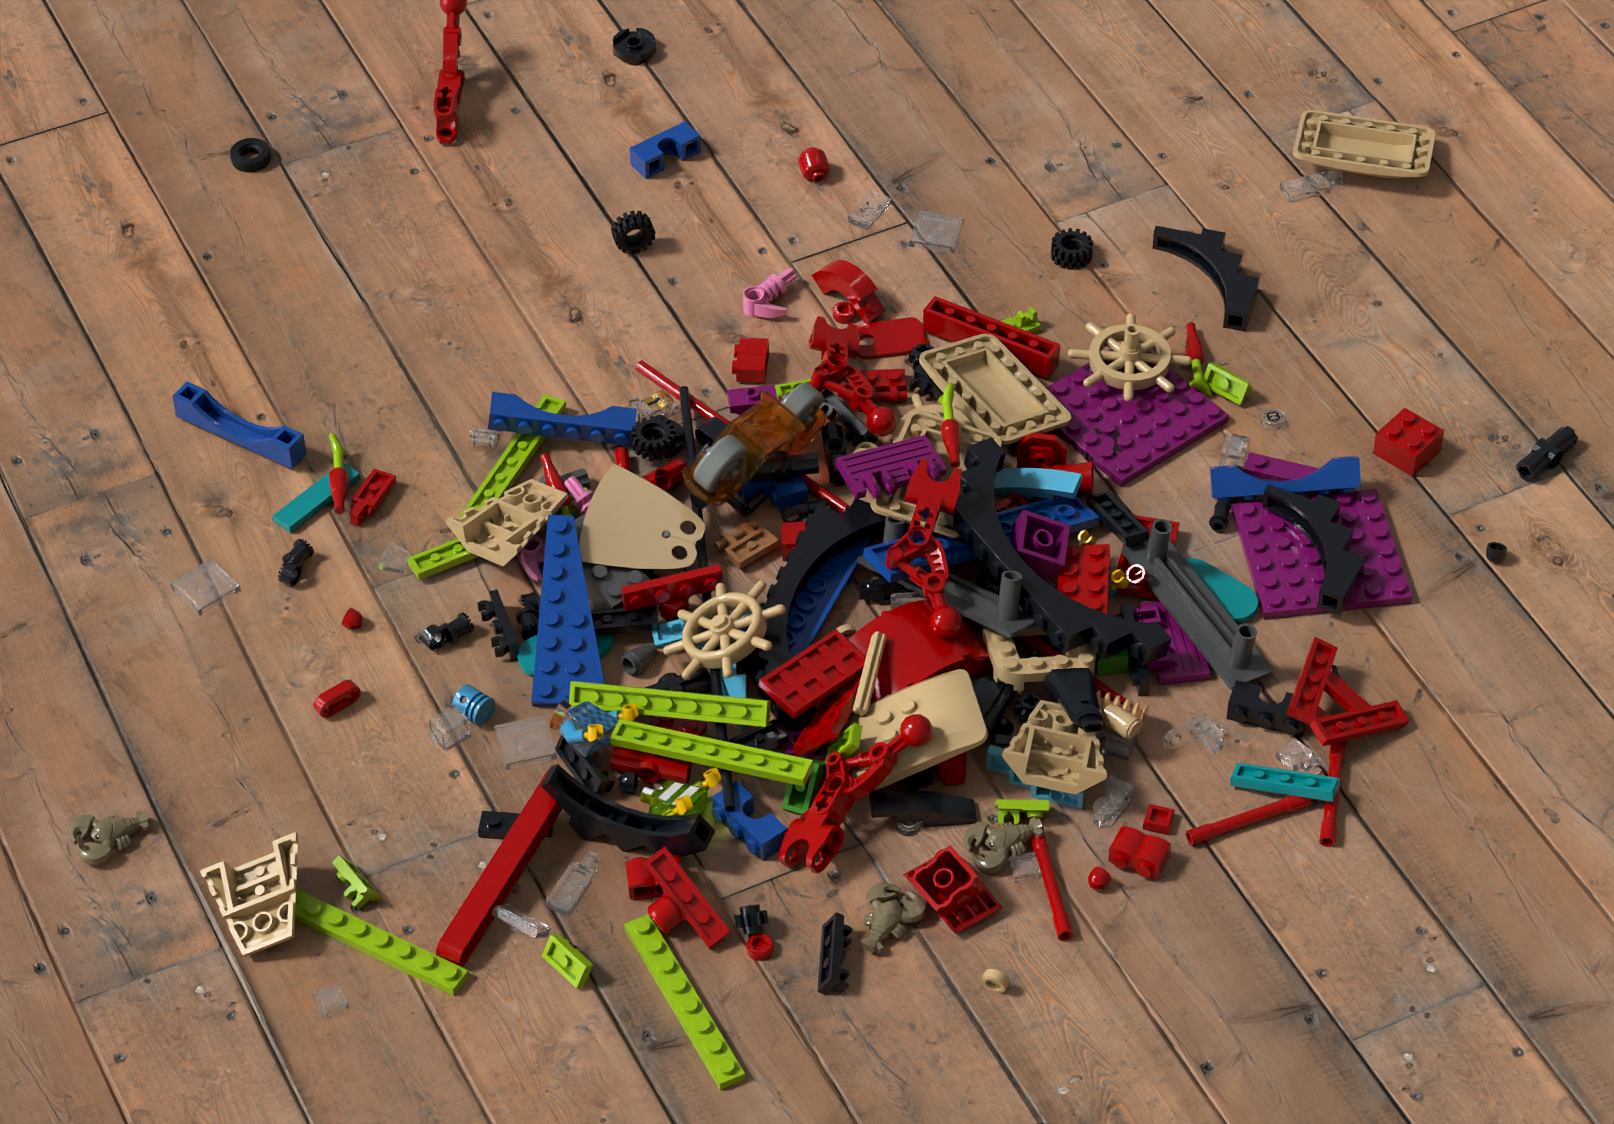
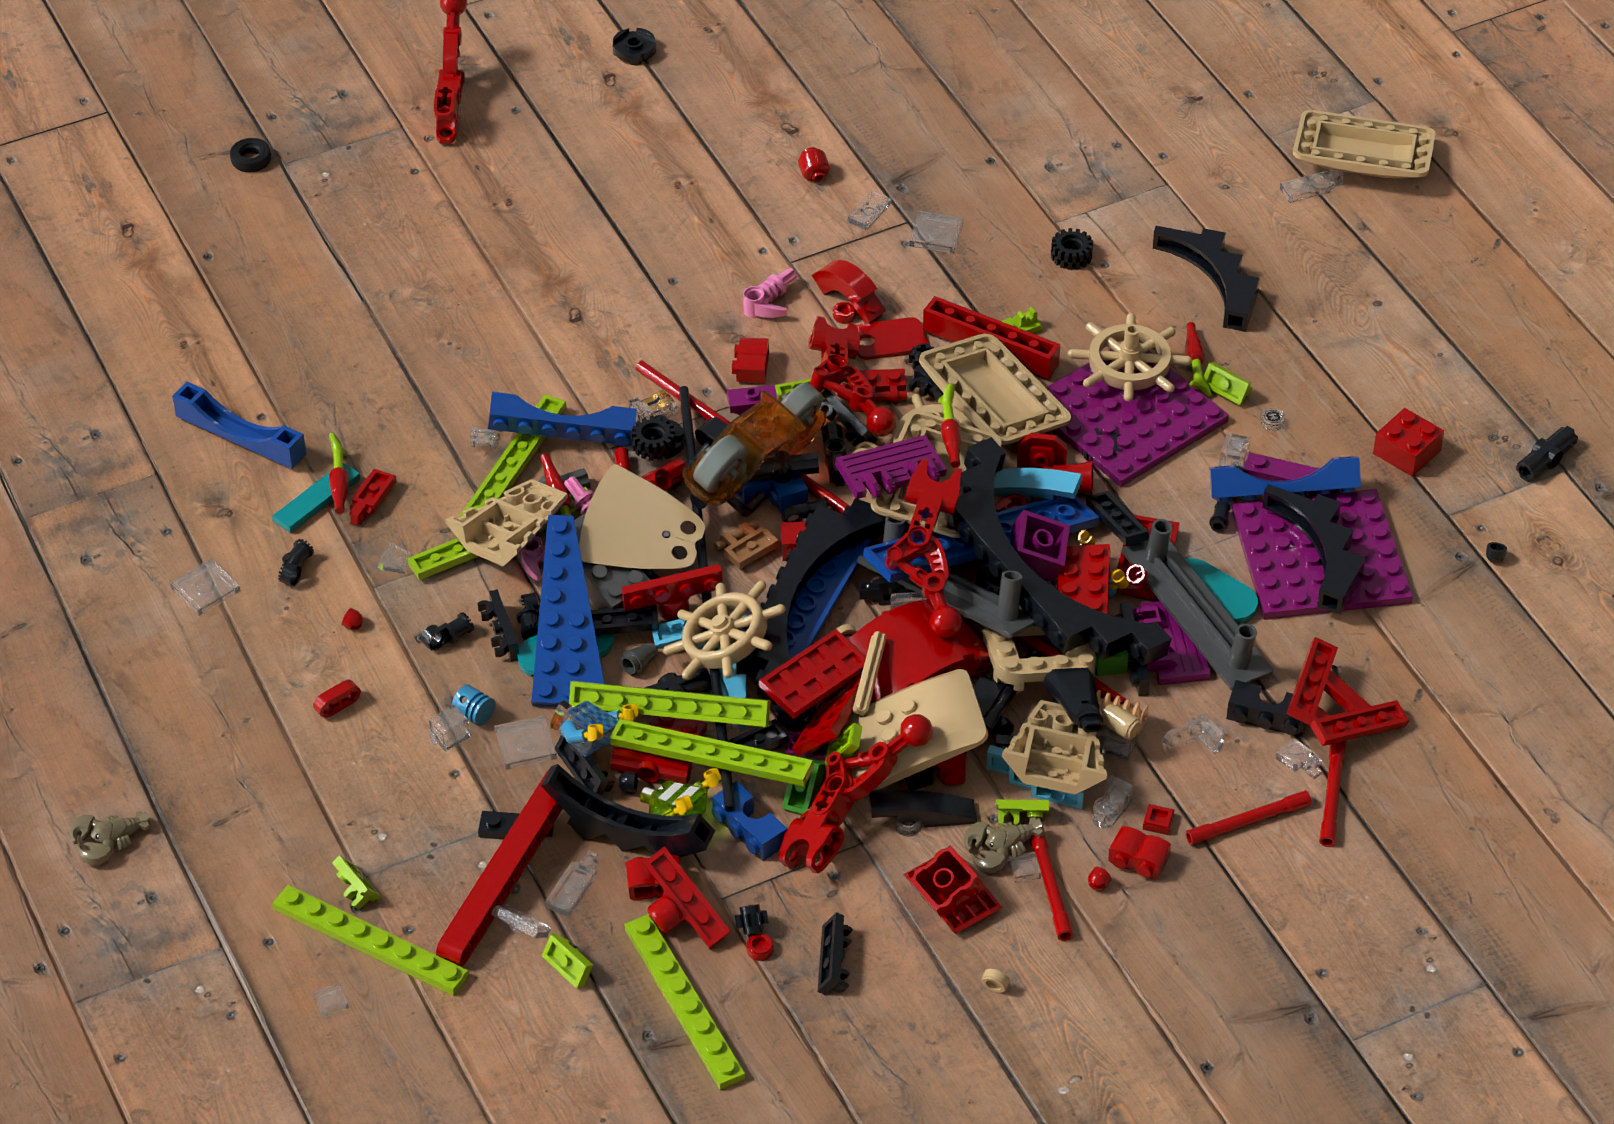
(258, 896): tan wedge -> none
(629, 223): black tyre -> none
(678, 141): blue arch -> none
(889, 914): dark tan animal -> none
(1026, 705): black gear -> none
(1285, 782): teal tile -> none

